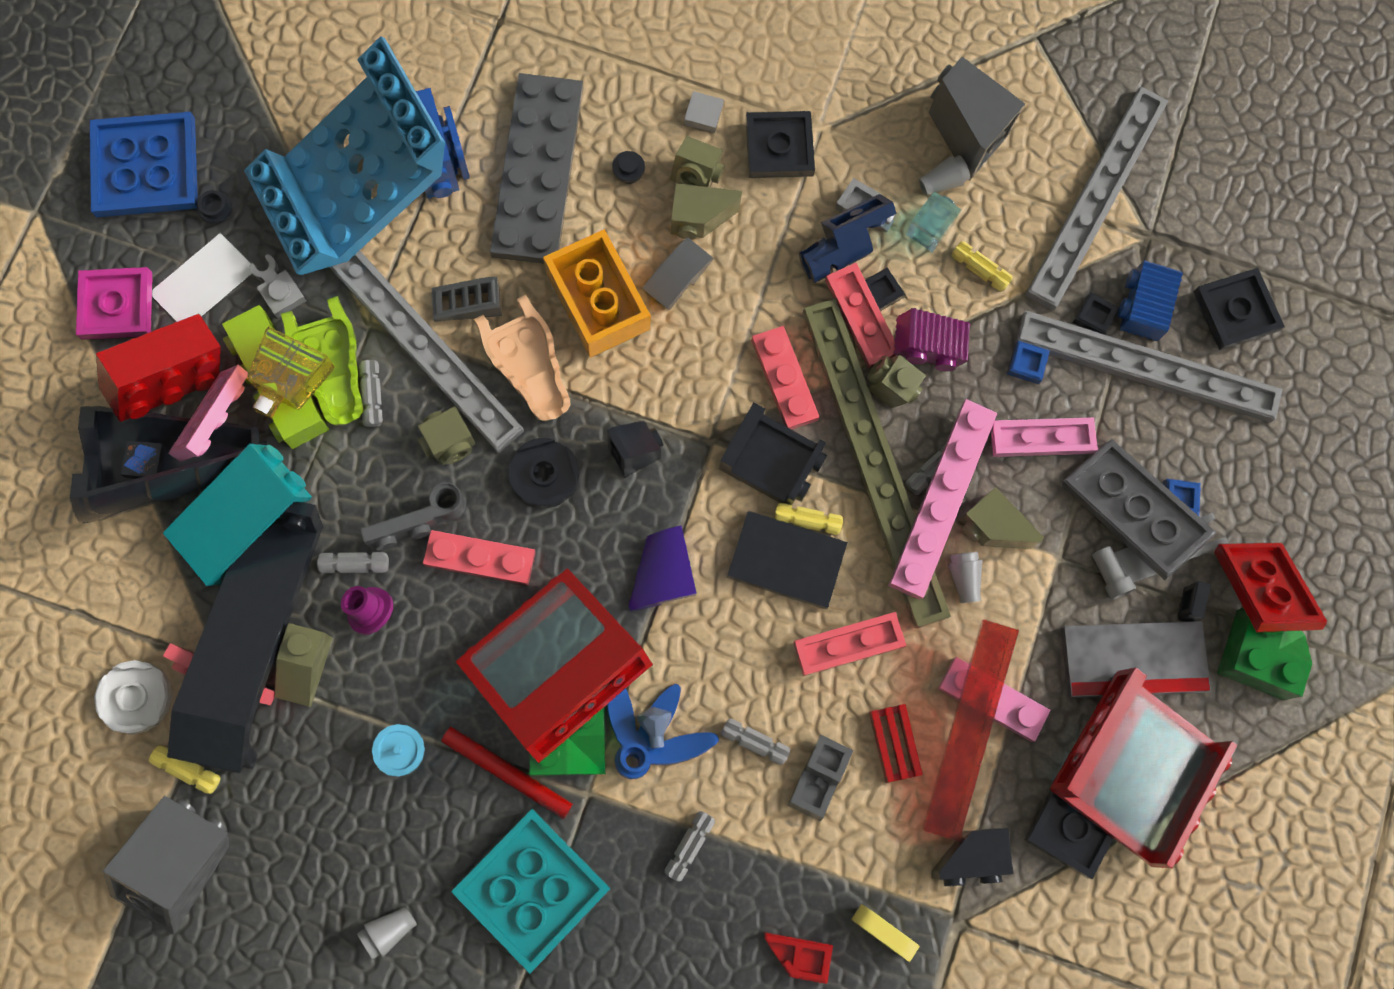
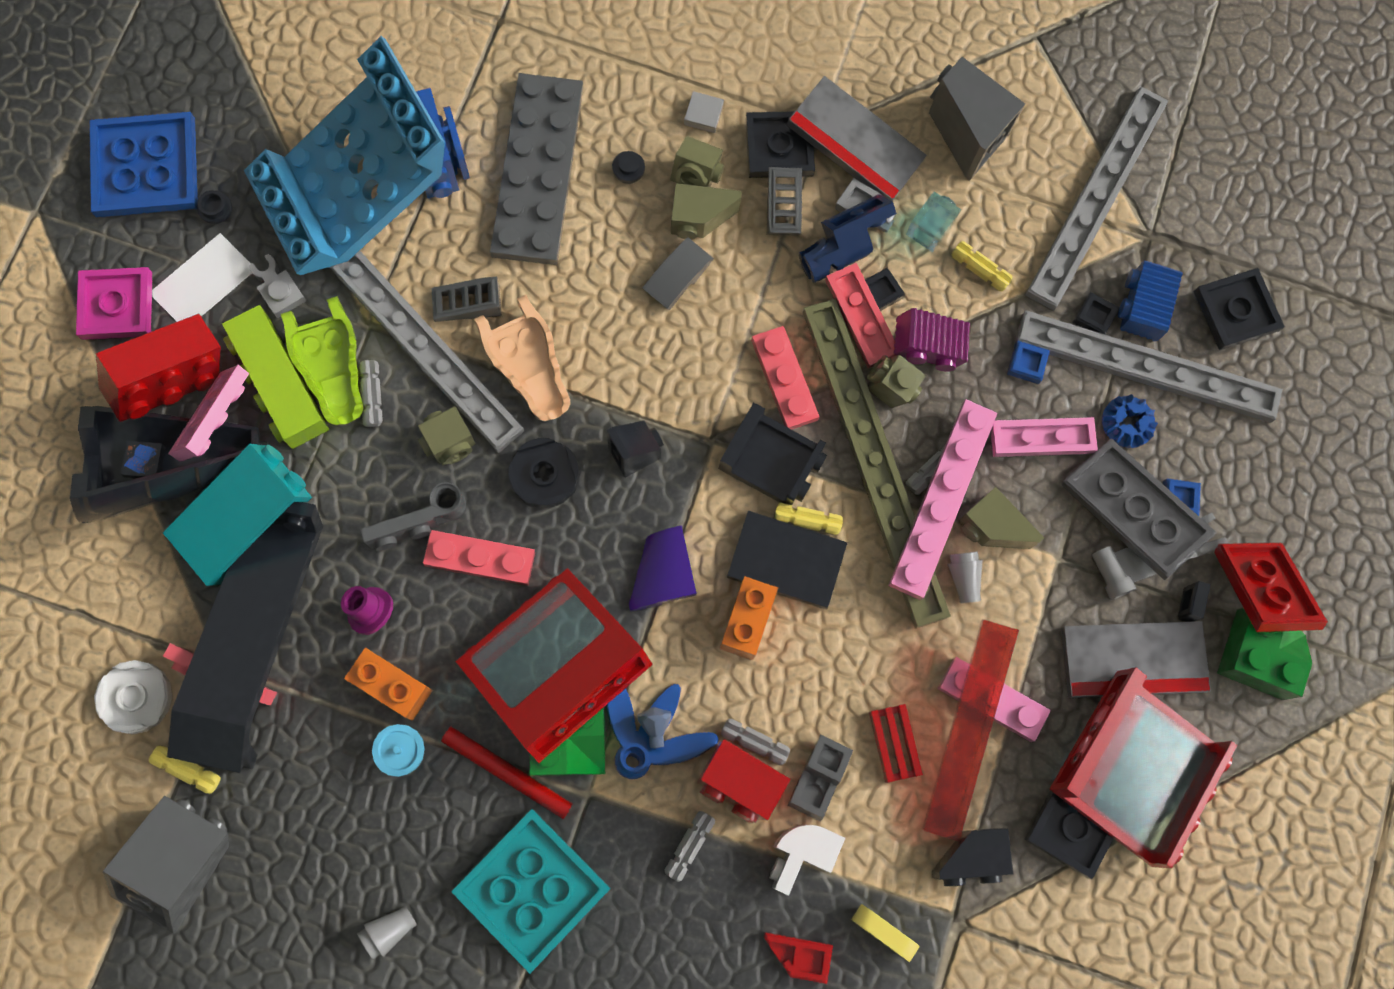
(286, 372): clear yellow torso -> none
(301, 664): olive slope -> none
(353, 562): light grey axle -> none
(388, 684): none -> orange brick
(597, 293): light orange brick -> none
(743, 782): none -> red brick
(748, 618): none -> orange brick
(784, 228): none -> dark grey slope
(806, 844): none -> white brick
(849, 644): coral plate -> none
(856, 139): none -> flat silver tile
(945, 176): light grey cone -> none
(1127, 435): none -> blue gear

